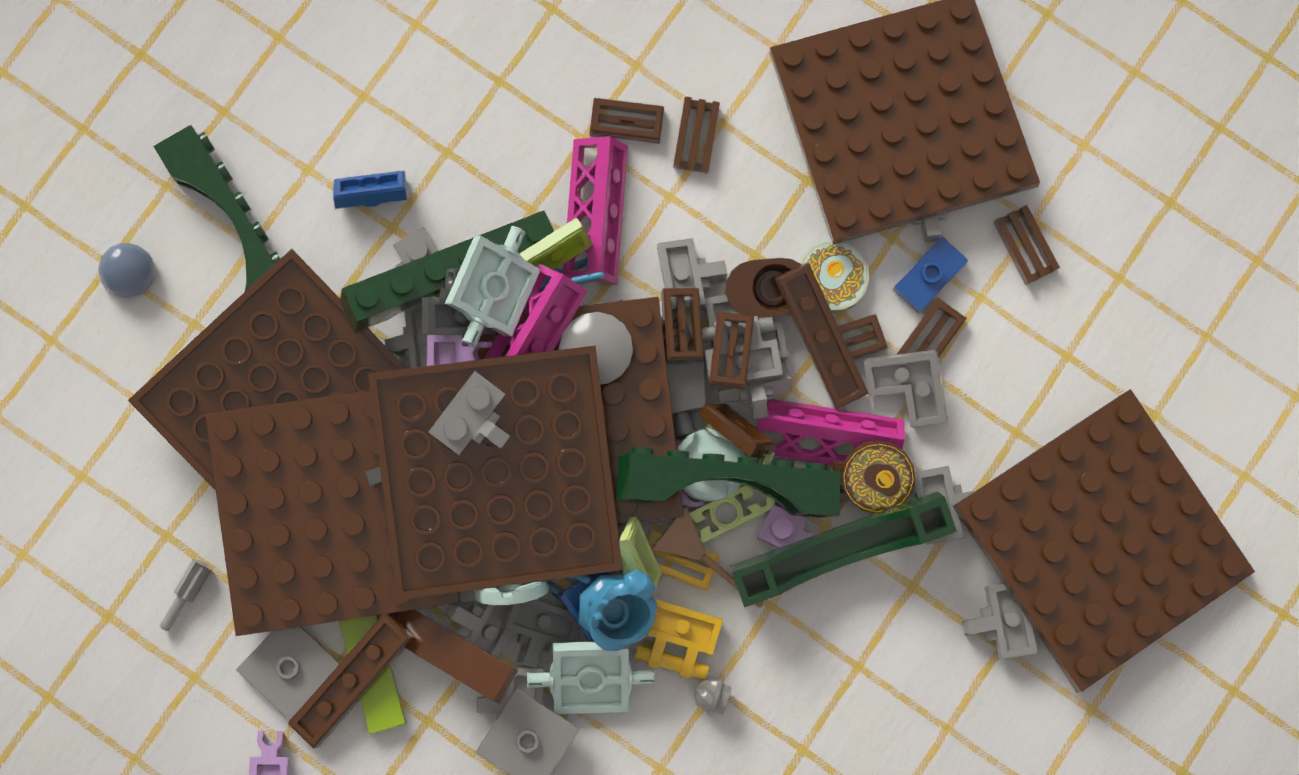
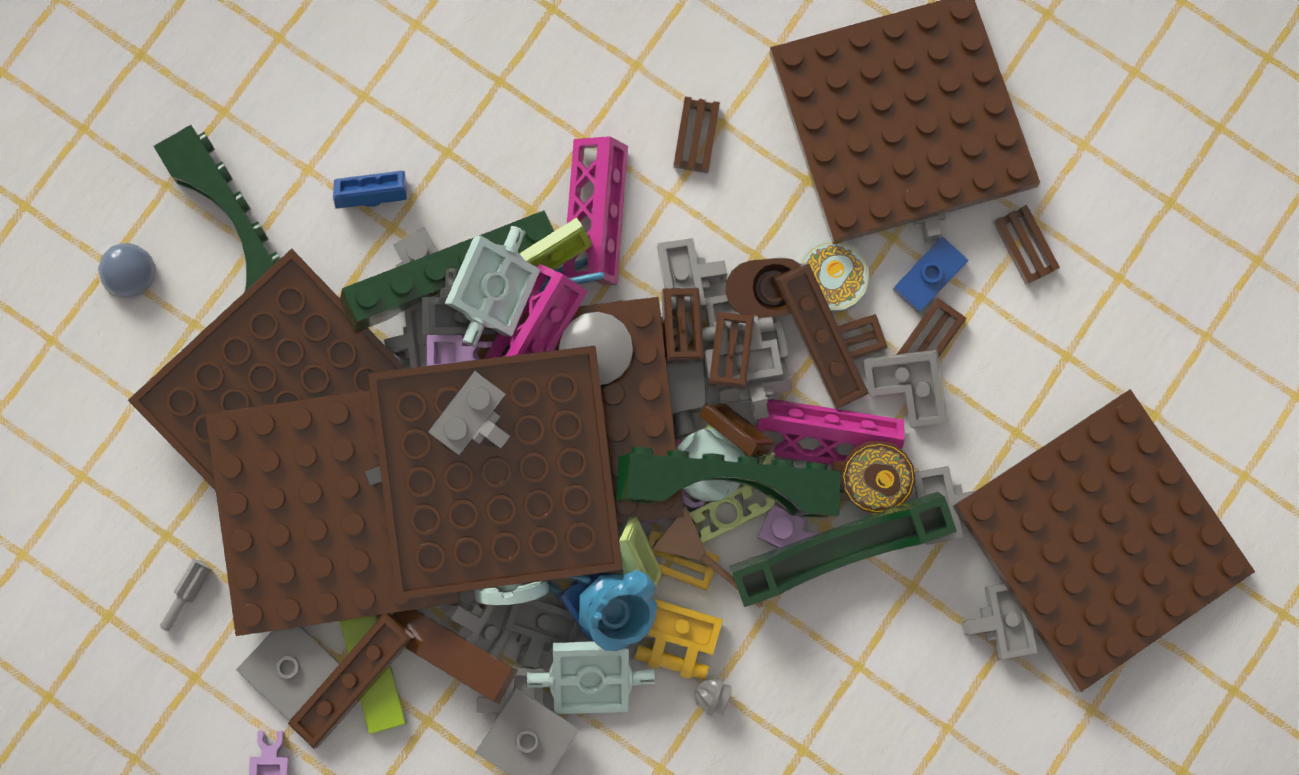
(627, 134): reddish brown tile -> none

